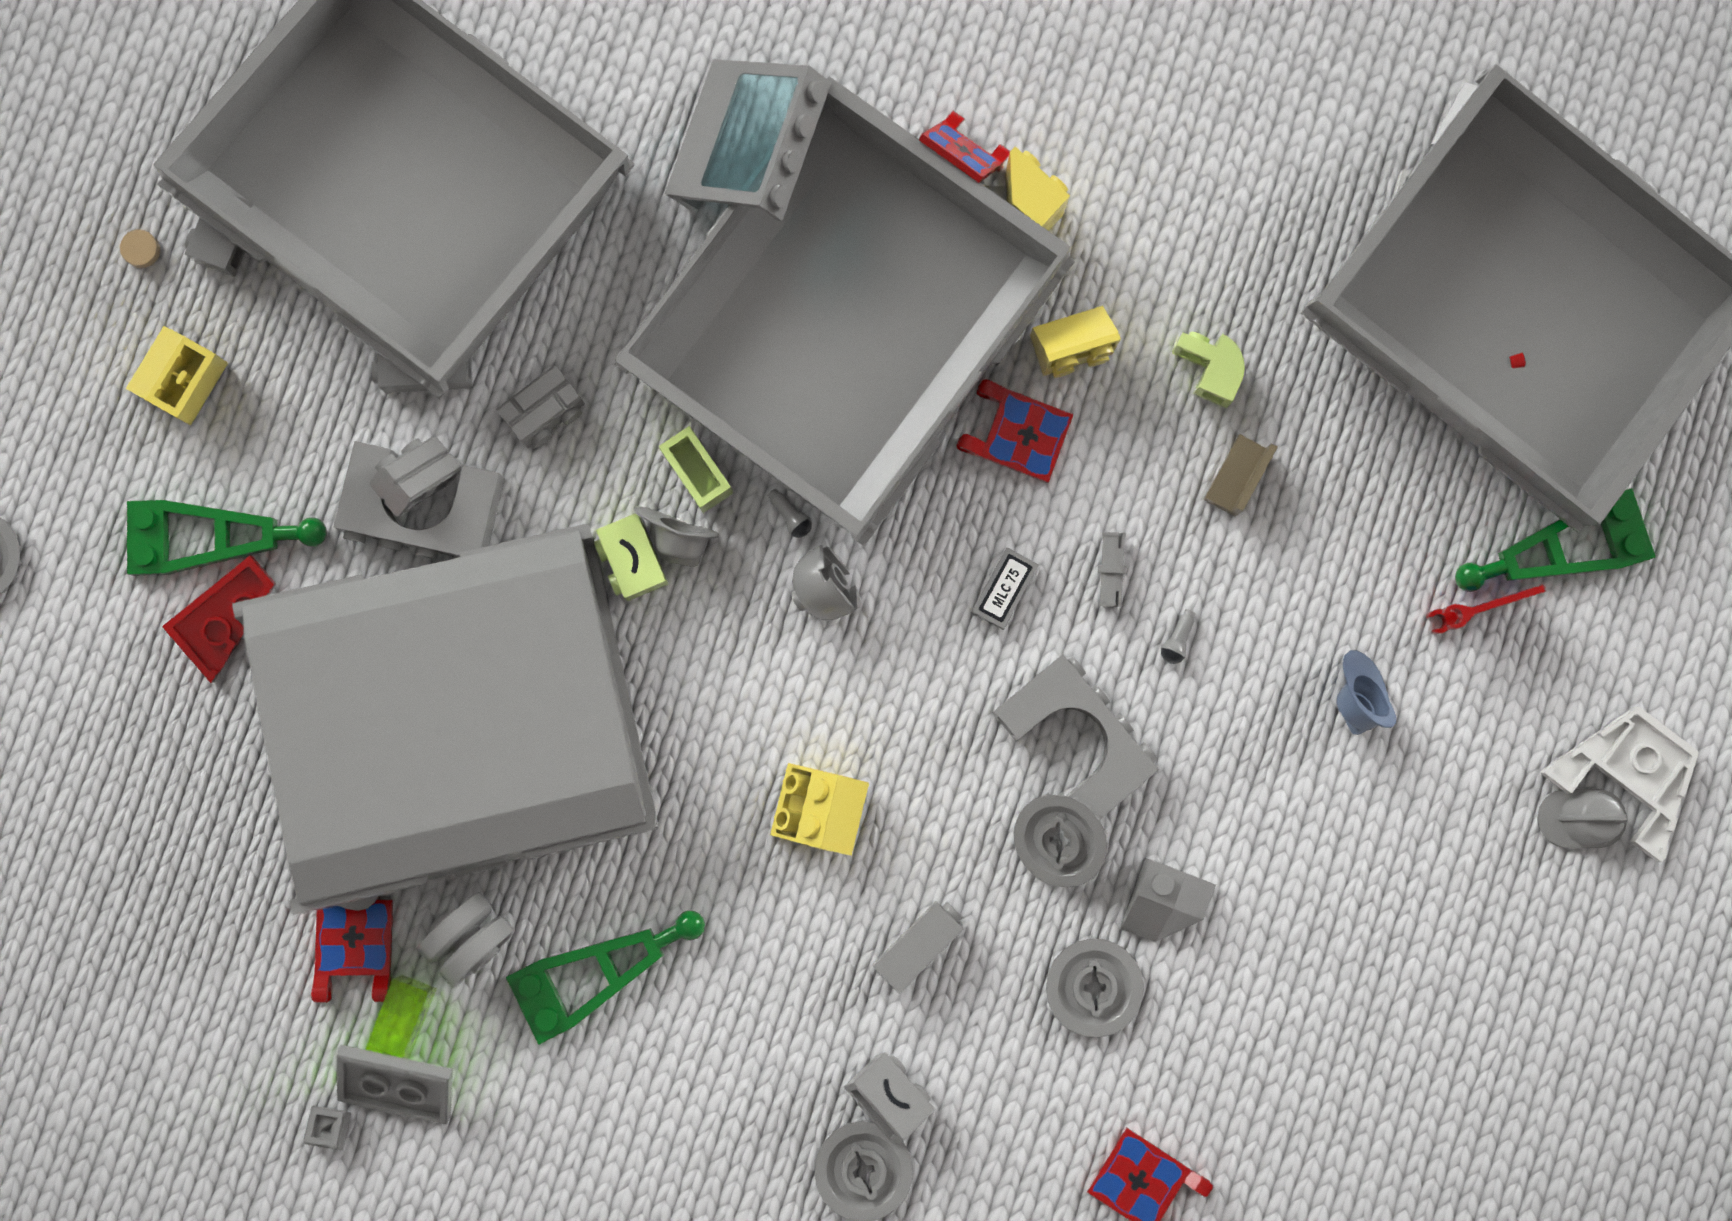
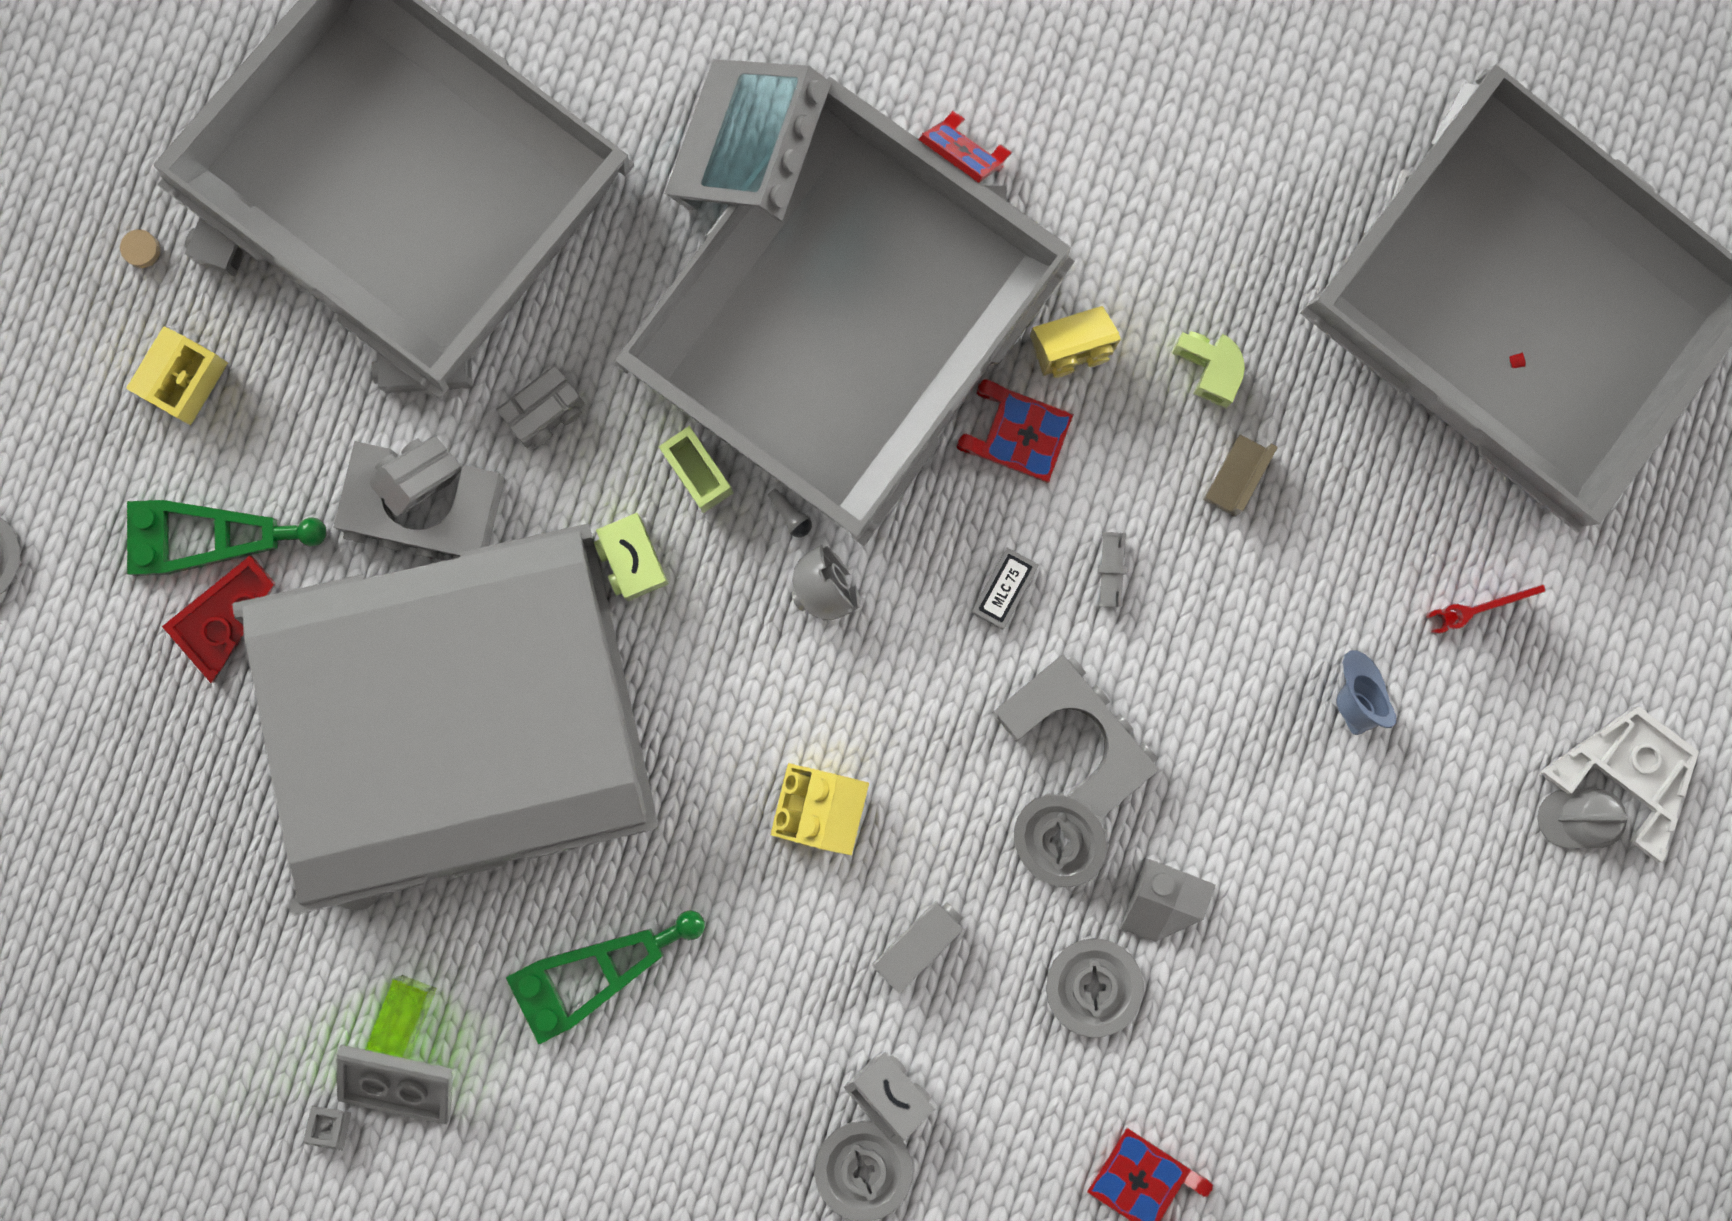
(353, 945): red flag -> none
(462, 935): light grey wheel -> none
(675, 539): light grey piece -> none
(1033, 190): light yellow slope -> none
(1174, 649): light grey piece -> none
(1623, 532): green plate -> none

